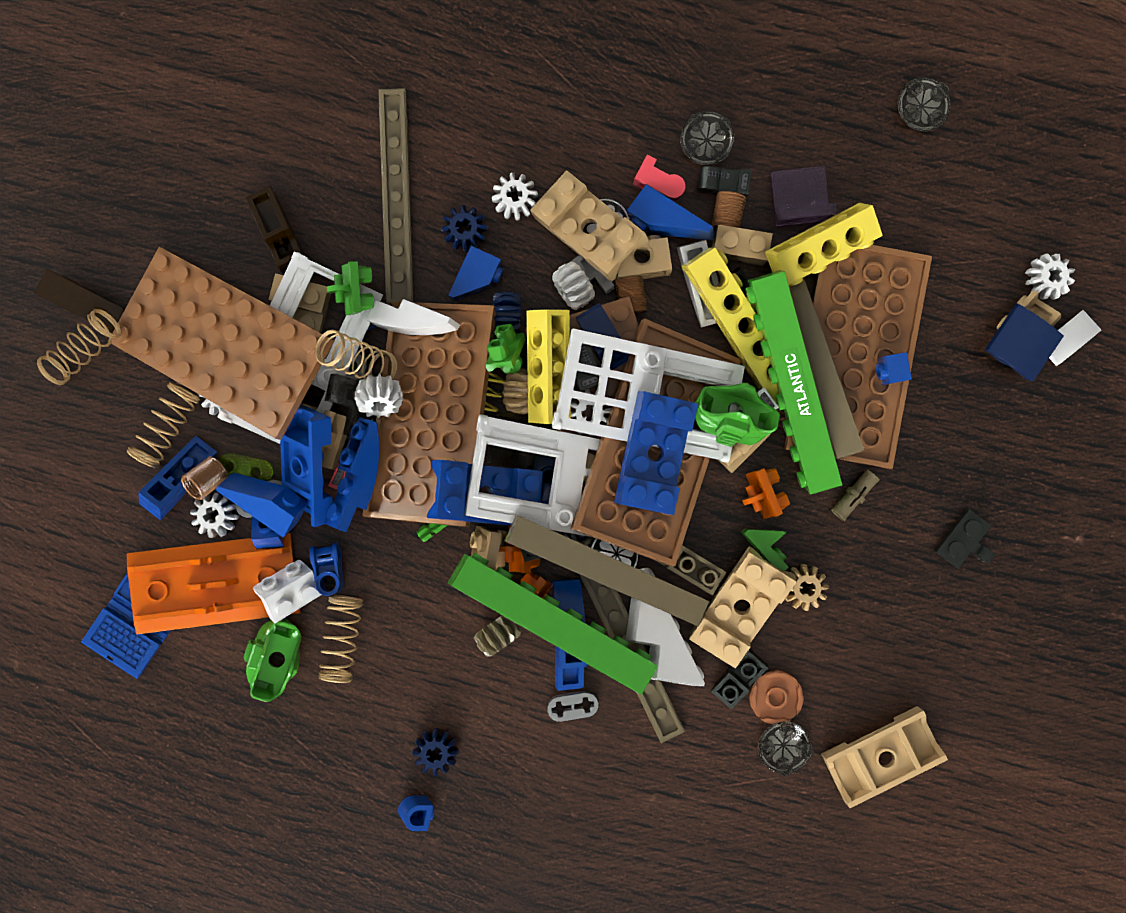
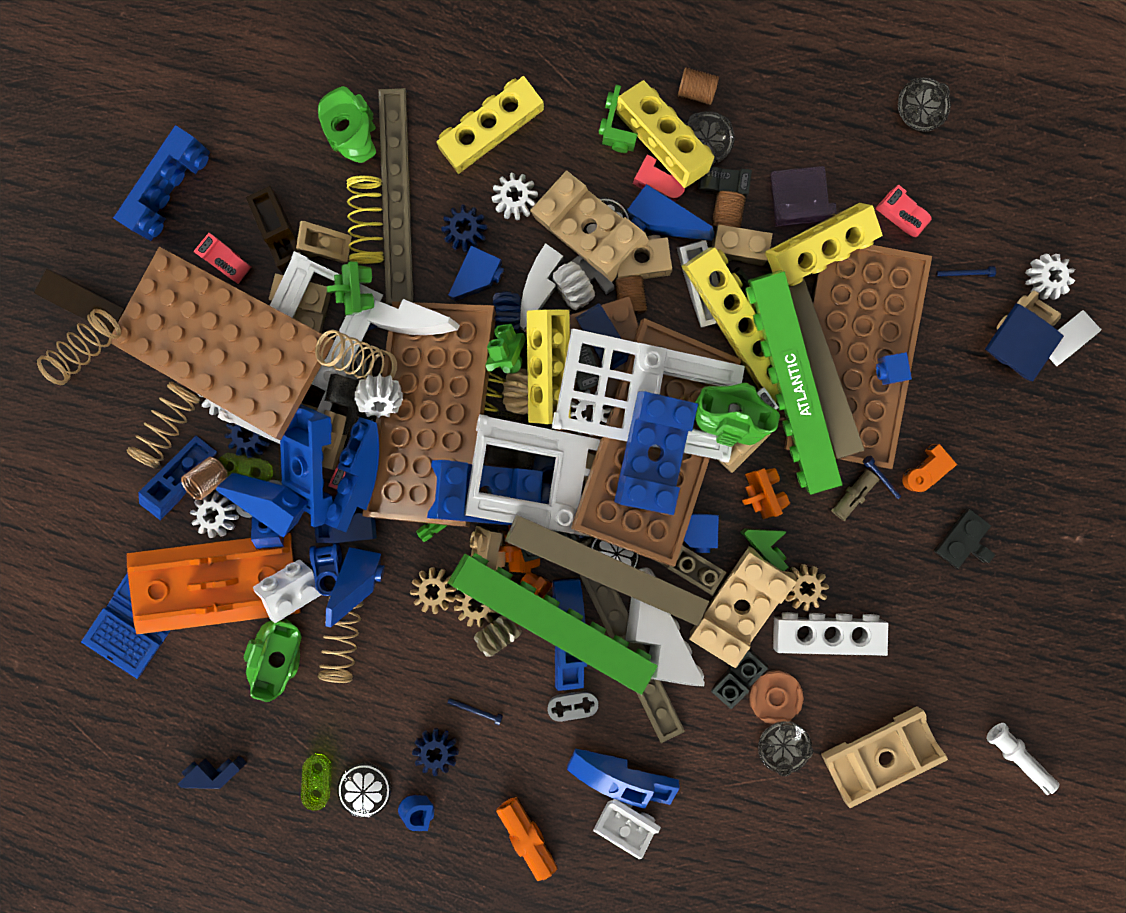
(153, 188): none -> blue piece
(207, 777): none -> dark blue slope
(222, 258): none -> coral leg
(245, 445): none -> dark blue gear
(316, 780): none -> clear neon green plate
(323, 242): none -> tan slope
(354, 583): none -> blue slope
(355, 140): none -> bright green piece
(359, 529): none -> dark blue slope
(364, 257): none -> light yellow piece
(364, 789): none -> dish
(424, 588): none -> tan gear
(472, 613): none -> tan gear
(497, 719): none -> dark blue piece
(515, 91): none -> light yellow brick
(527, 839): none -> orange piece
(538, 284): none -> white slope
(614, 779): none -> blue slope
(620, 140): none -> bright green bracket
(626, 827): none -> white bracket
(668, 146): none -> light yellow brick
(698, 86): none -> medium nougat piece
(702, 532): none -> blue slope
(869, 462): none -> dark blue piece
(872, 642): none -> white brick
(904, 212): none -> coral leg
(930, 470): none -> orange leg
(990, 272): none -> dark blue piece
(1014, 750): none -> white pin

